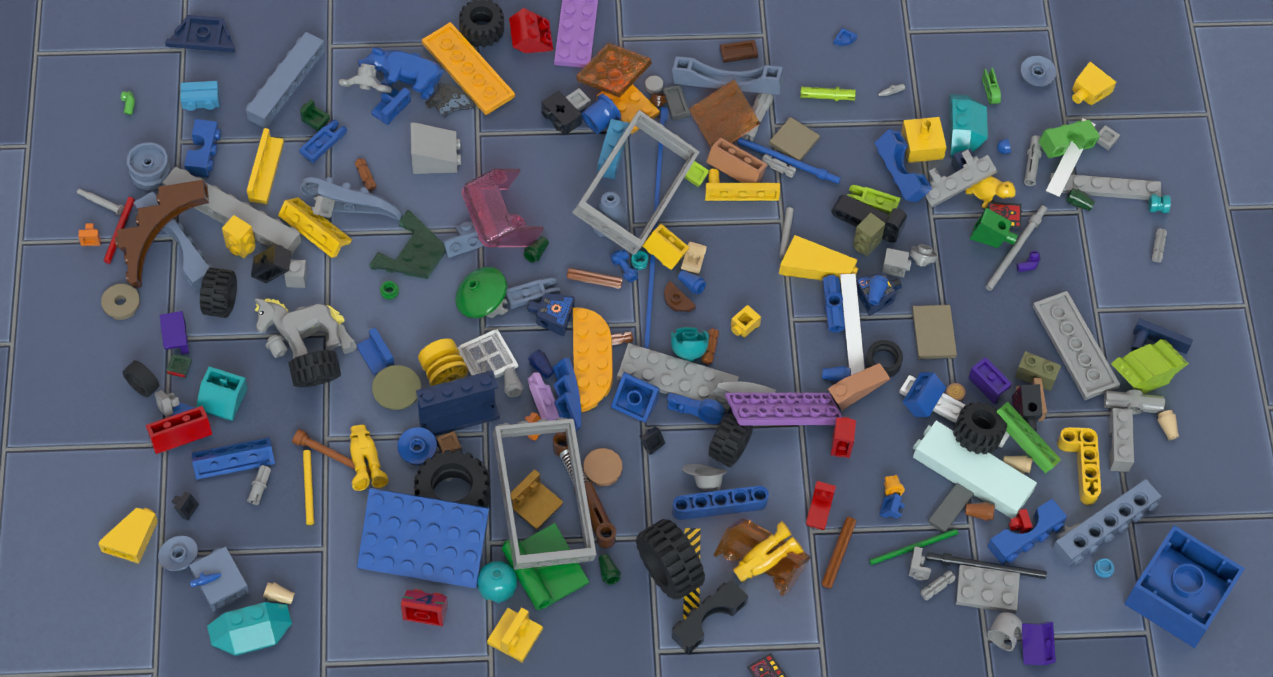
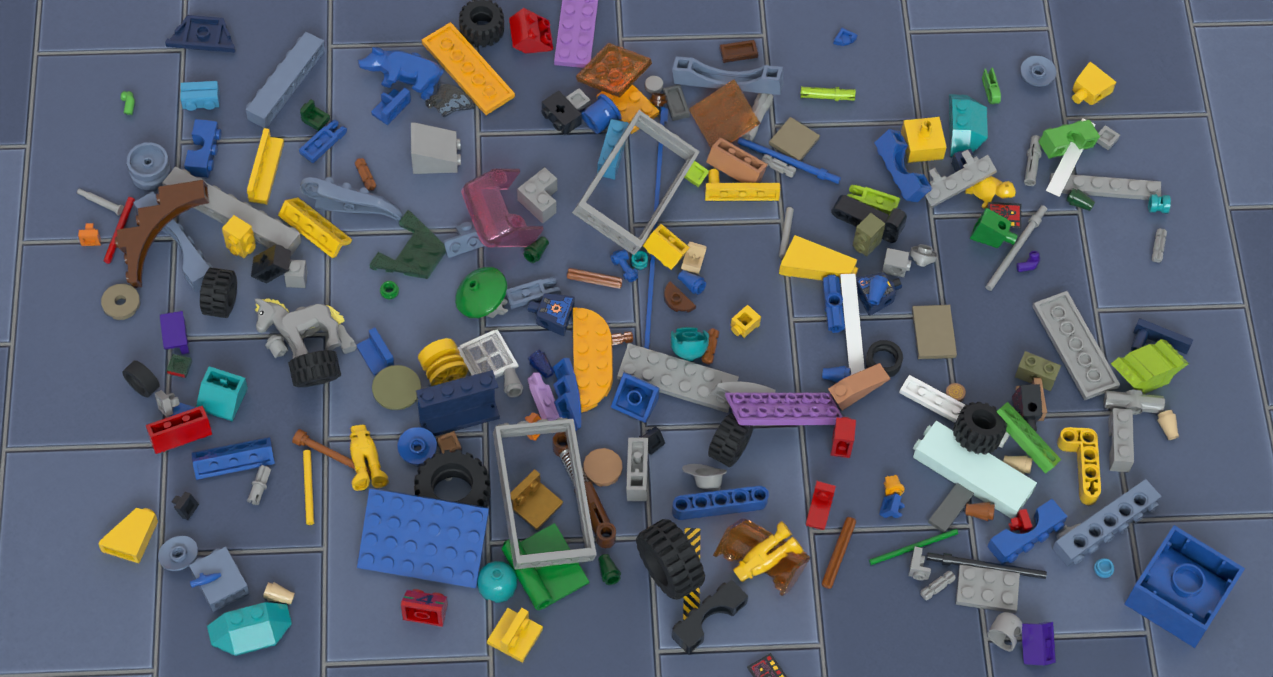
(323, 206): light grey tile -> none
(365, 78): light grey piece -> none
(536, 195): none -> light grey brick
(612, 207): sand blue cone -> none
(637, 469): none -> light grey slope
(707, 409): blue piece -> none
(893, 89): light grey helmet -> none
(924, 394): blue panel -> none
(989, 380): dark purple panel -> none
(1004, 146): blue hinge -> none

